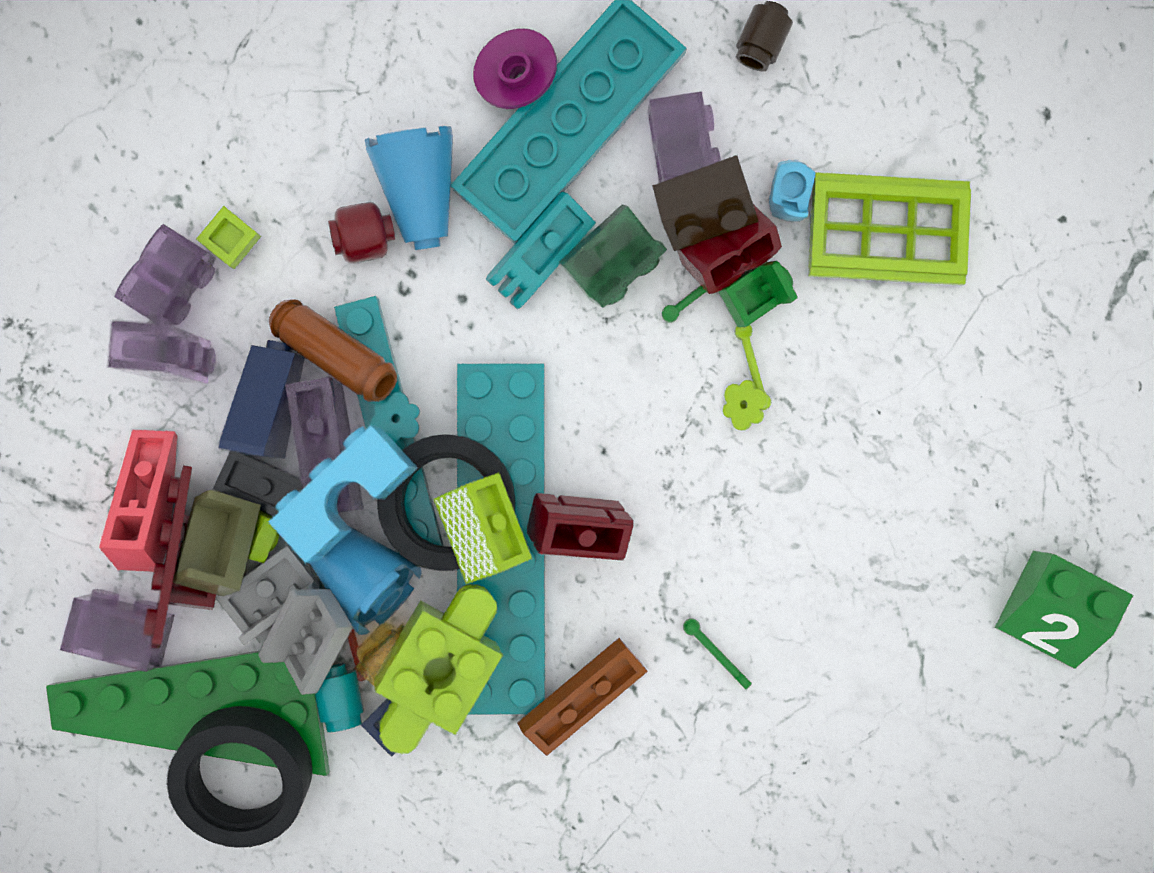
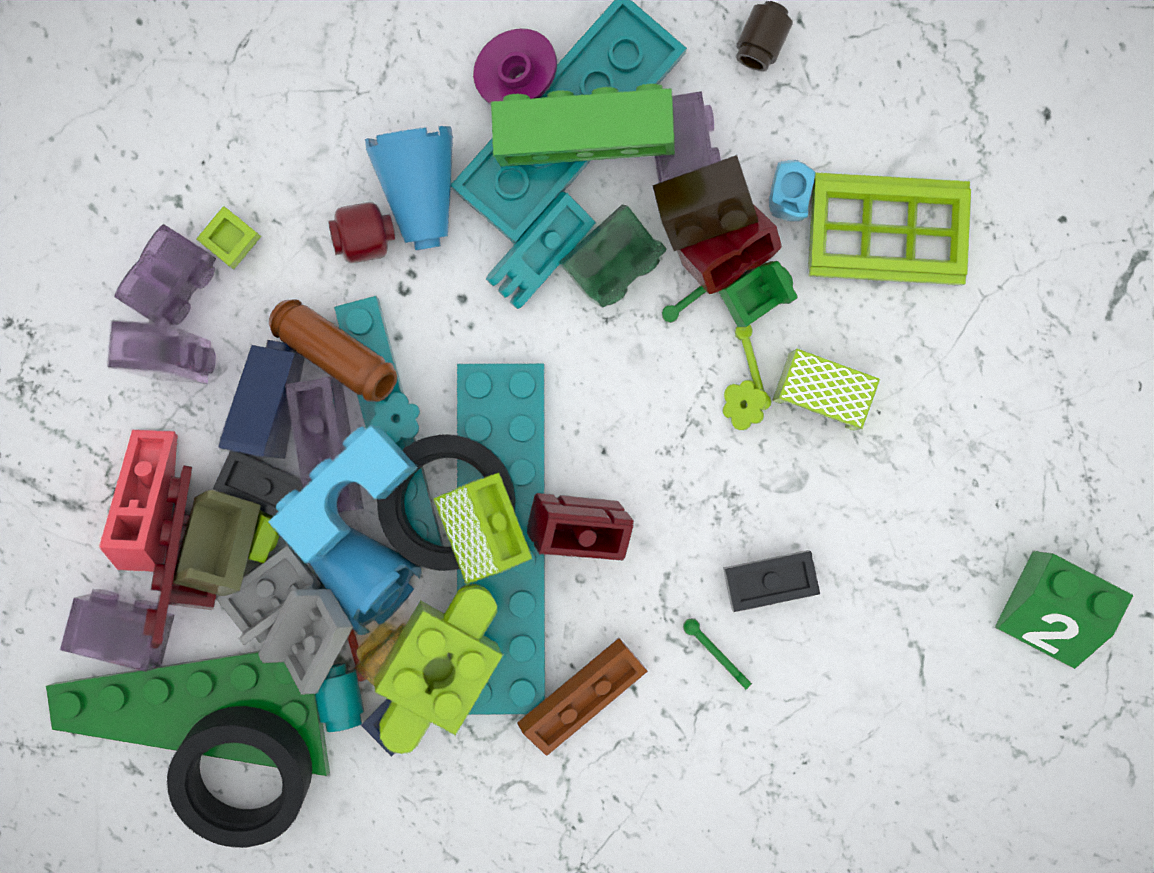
(583, 126): none -> bright green brick
(771, 581): none -> black plate
(826, 388): none -> lime panel

